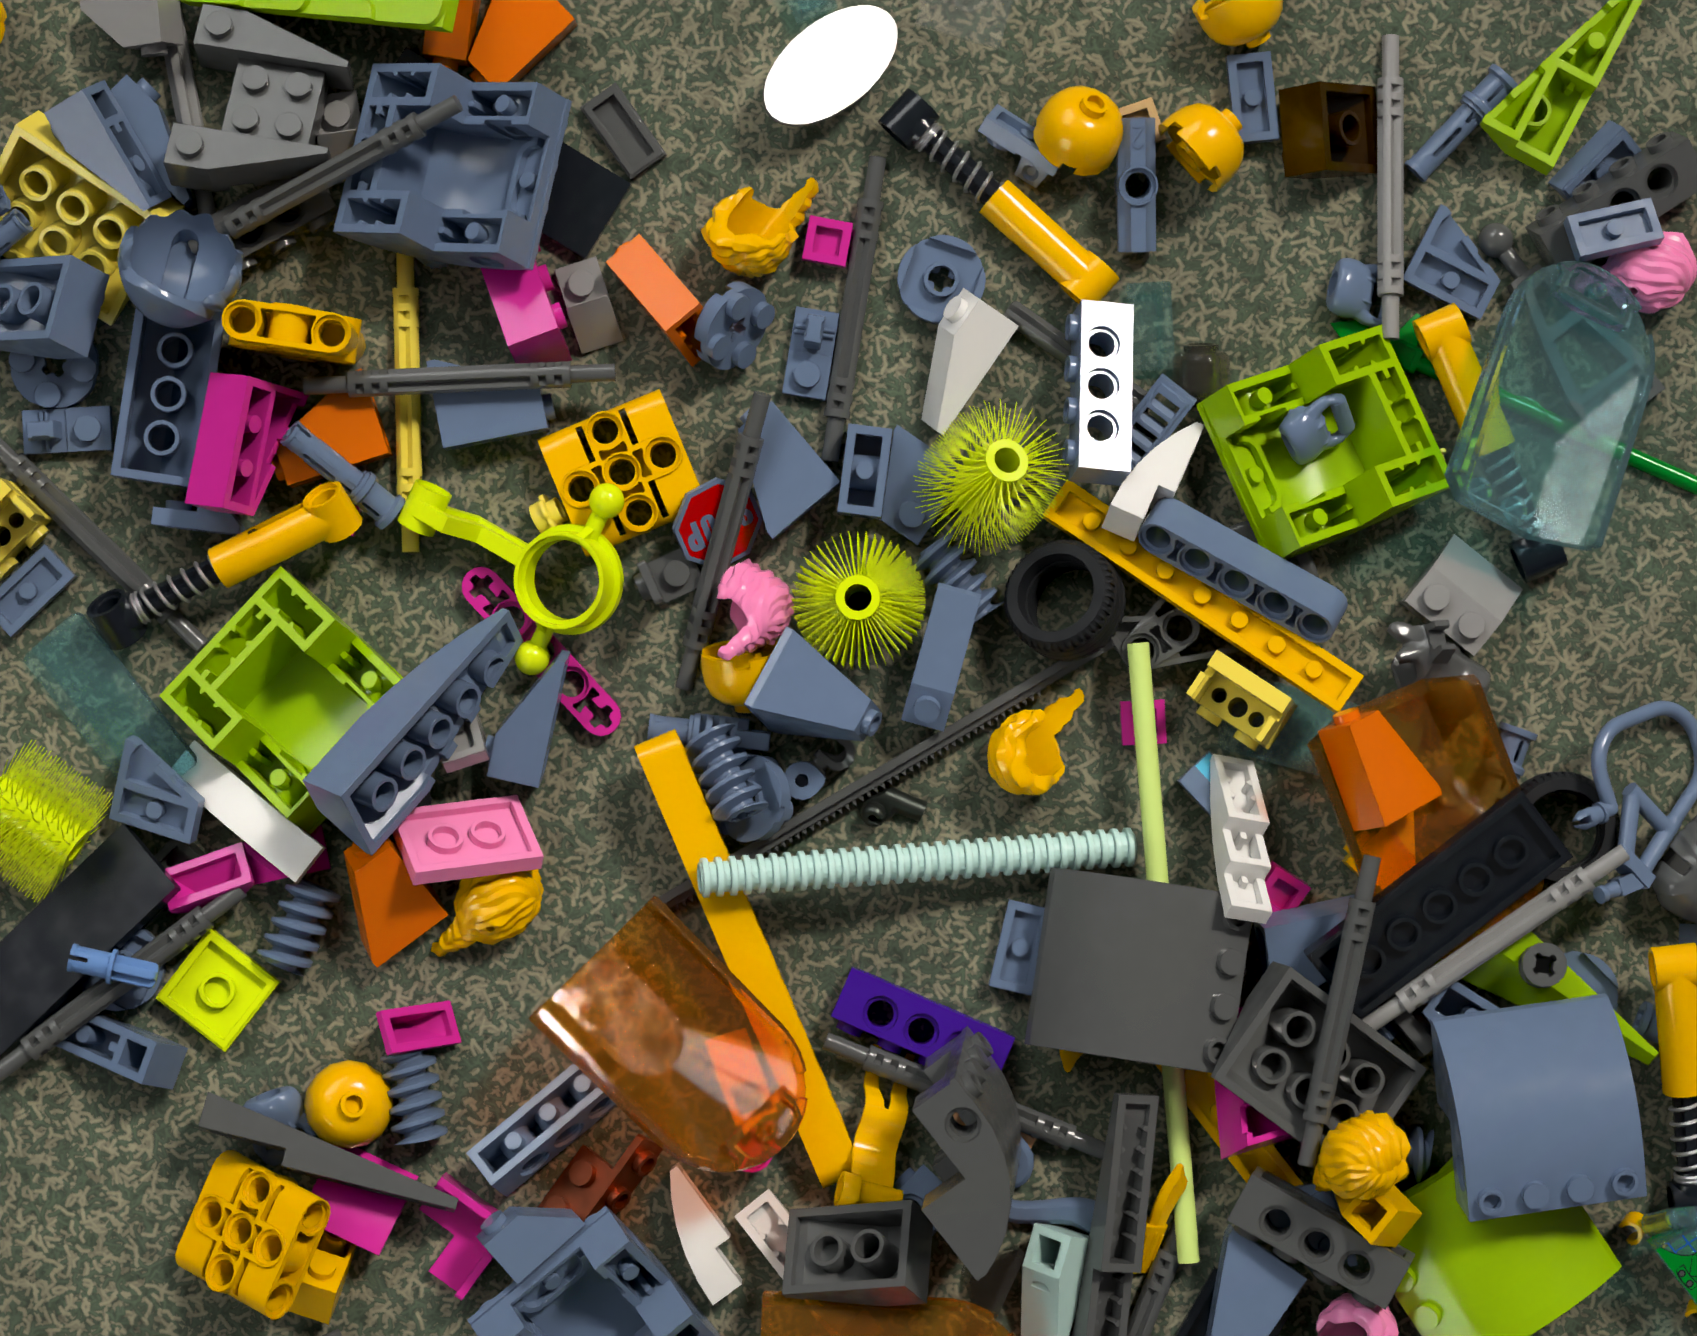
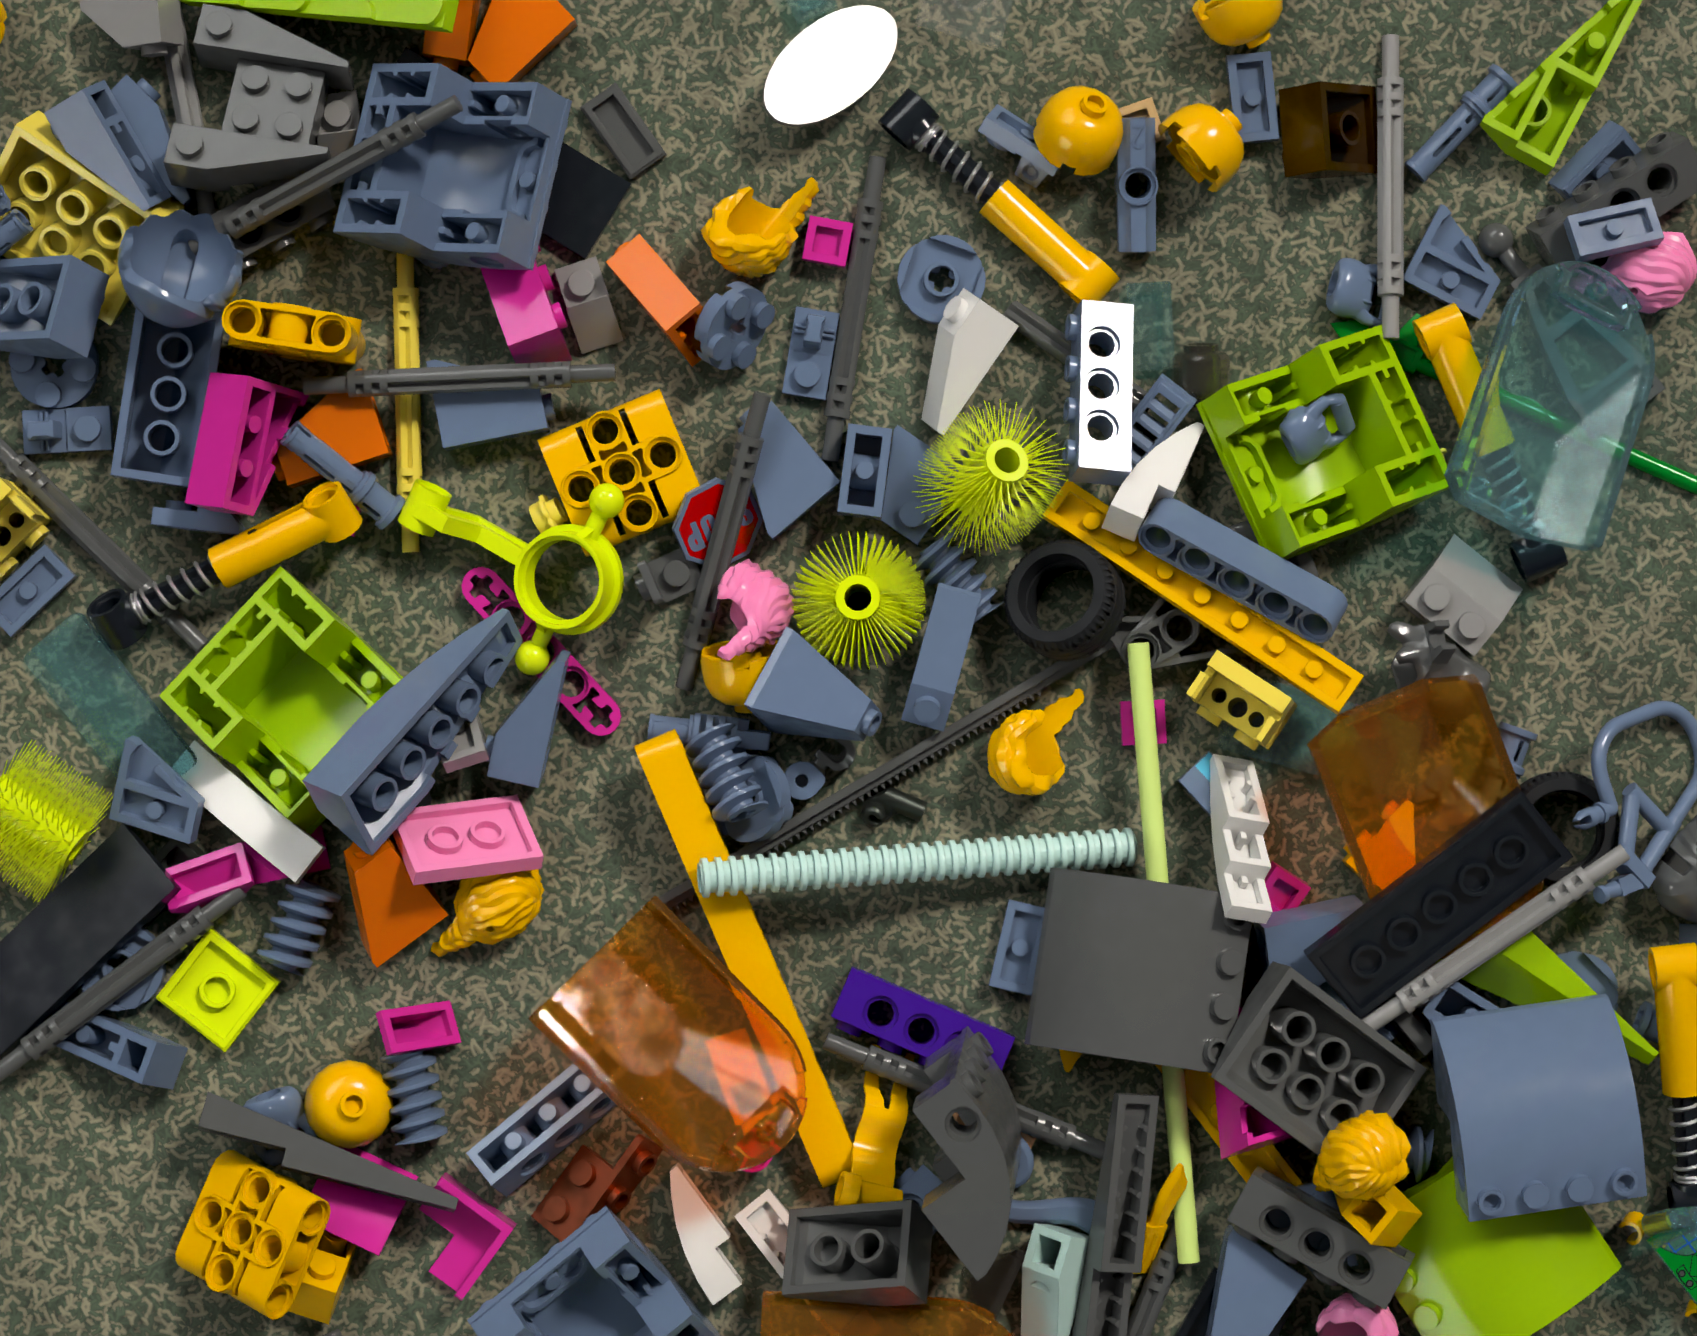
(113, 967): medium blue axle -> none
(527, 1236): sand blue slope -> none
(1339, 1011): dark grey axle -> none
(1374, 769): orange slope -> none
(1535, 969): dark grey wheel -> none

